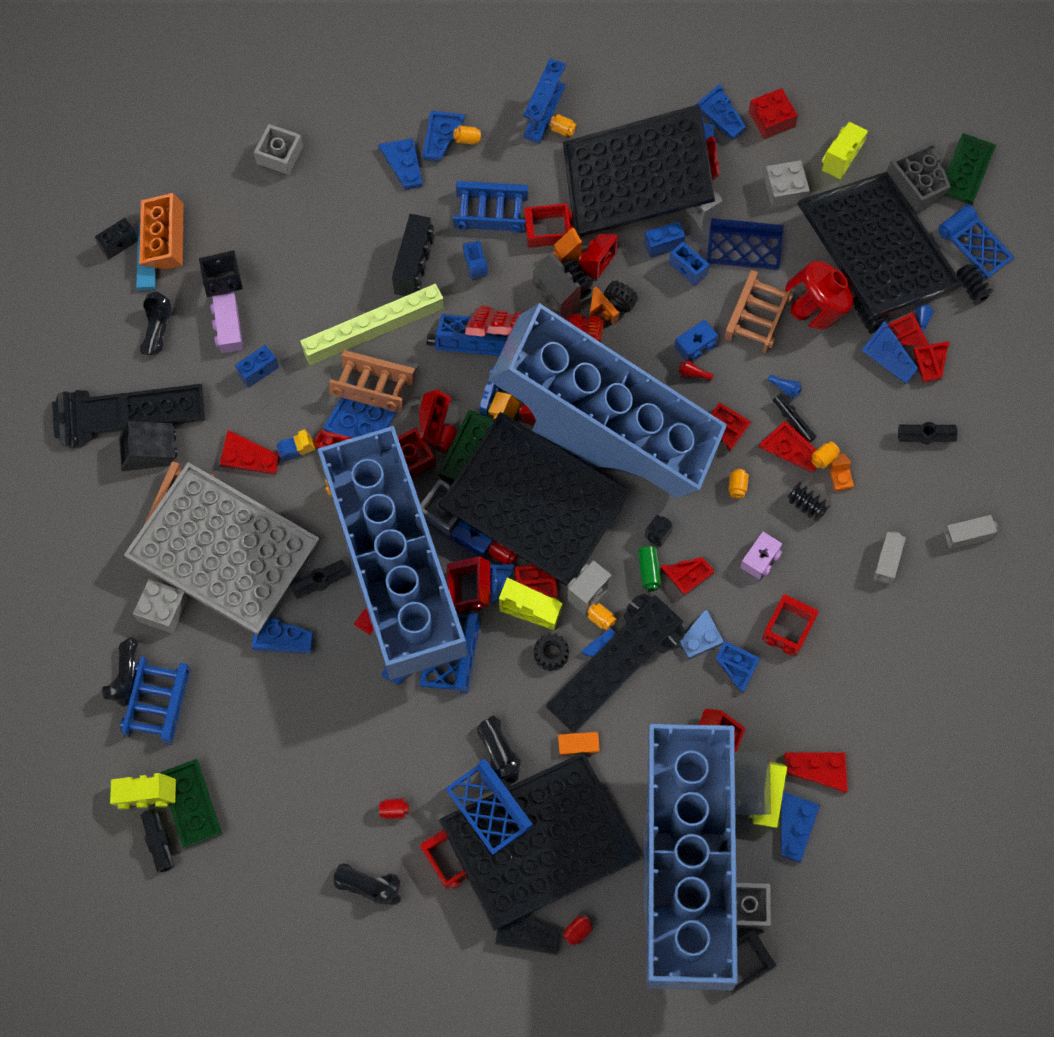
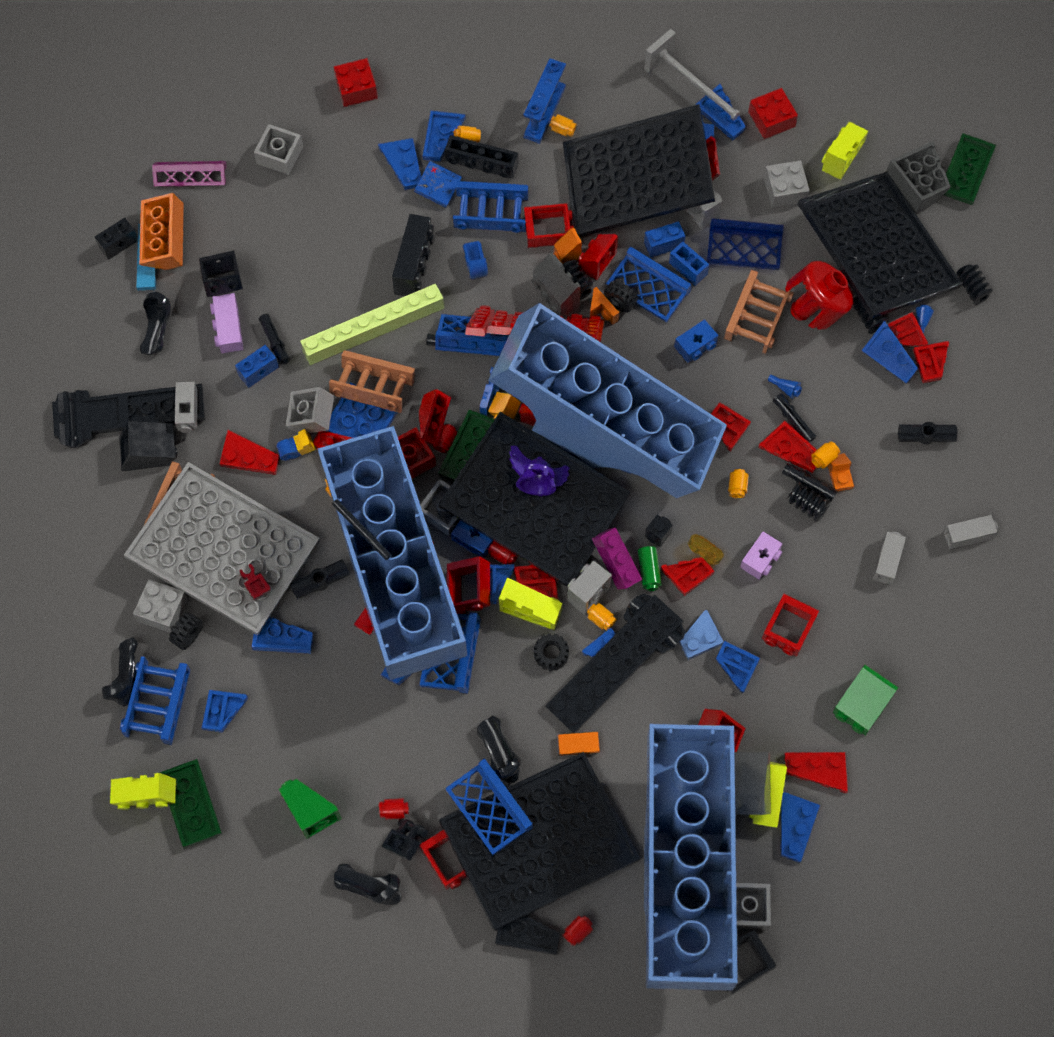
(157, 840): black piece -> none
(185, 631): none -> black tyre
(186, 406): none -> light grey brick
(187, 166): none -> magenta fence
(221, 709): none -> blue wing
(256, 584): none -> dark red plate
(277, 346): none -> black pin
(309, 410): none -> light grey brick
(309, 808): none -> green slope
(355, 82): none -> red brick
(361, 529): none -> black bar
(400, 843): none -> black plate
(437, 184): none -> blue tile
(481, 157): none -> black brick
(536, 475): none -> dark purple helmet
(616, 558): none -> magenta brick
(661, 51): none -> light grey tile
(661, 274): none -> blue fence
(692, 371): red cone -> none
(705, 549): none -> clear yellow plate
(806, 480): none -> black pin
(865, 700): none -> slope
(962, 222): blue piece -> none

